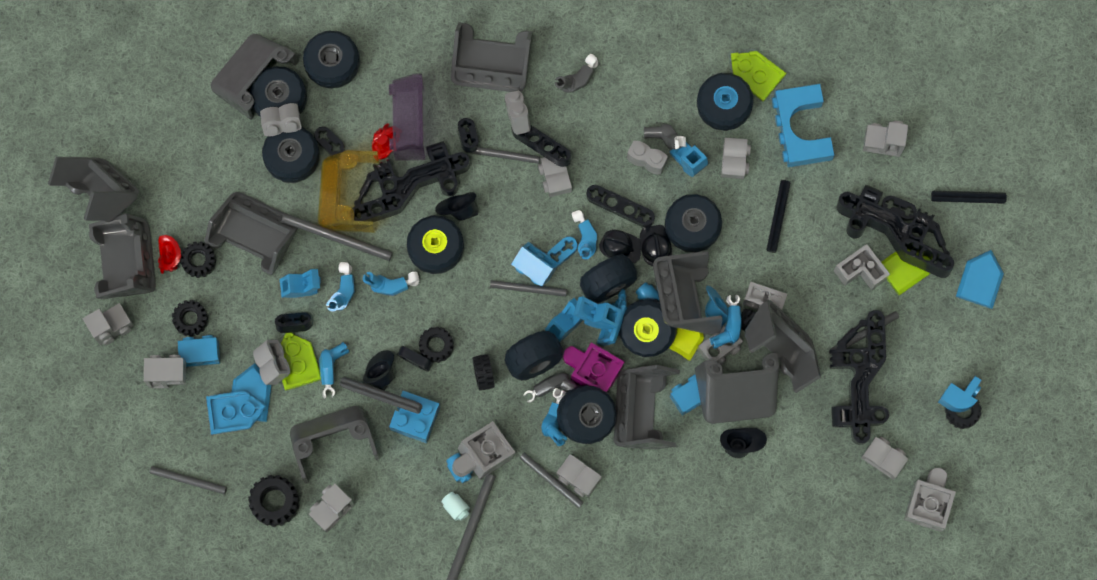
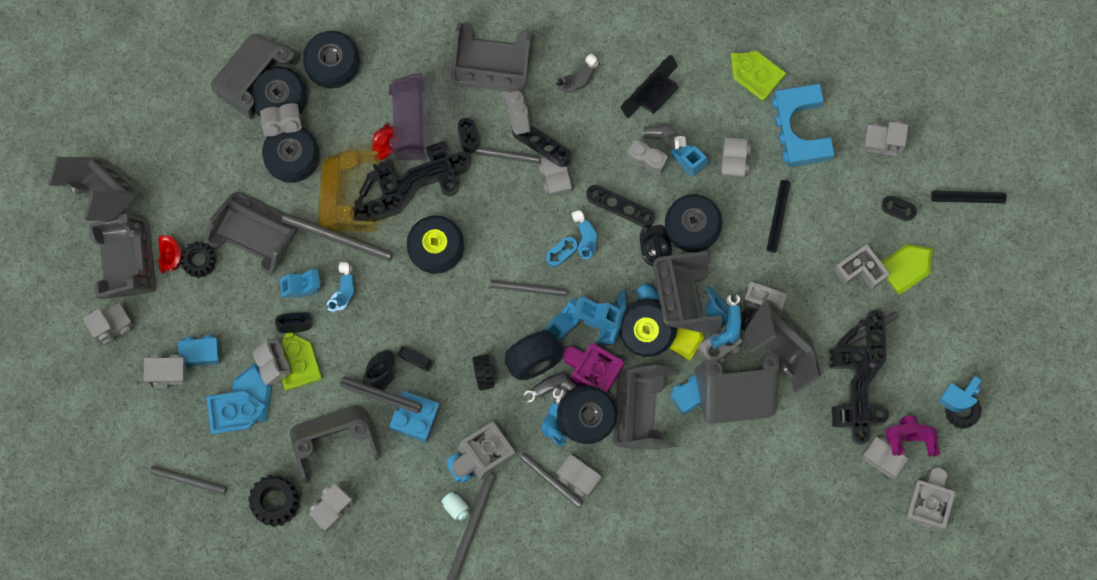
(186, 307): black tyre -> none
(326, 364): dark azure arm -> none
(332, 139): black beam -> none
(390, 287): dark azure arm -> none
(436, 356): black tyre -> none
(459, 206): black piece -> none
(535, 264): brick -> none
(608, 278): black wheel -> none
(619, 242): black piece -> none
(653, 90): none -> black bracket
(725, 101): black wheel -> none
(742, 441): black piece -> none
(897, 231): black beam -> none
(912, 431): none -> magenta connector
(981, 280): dark azure tile -> none

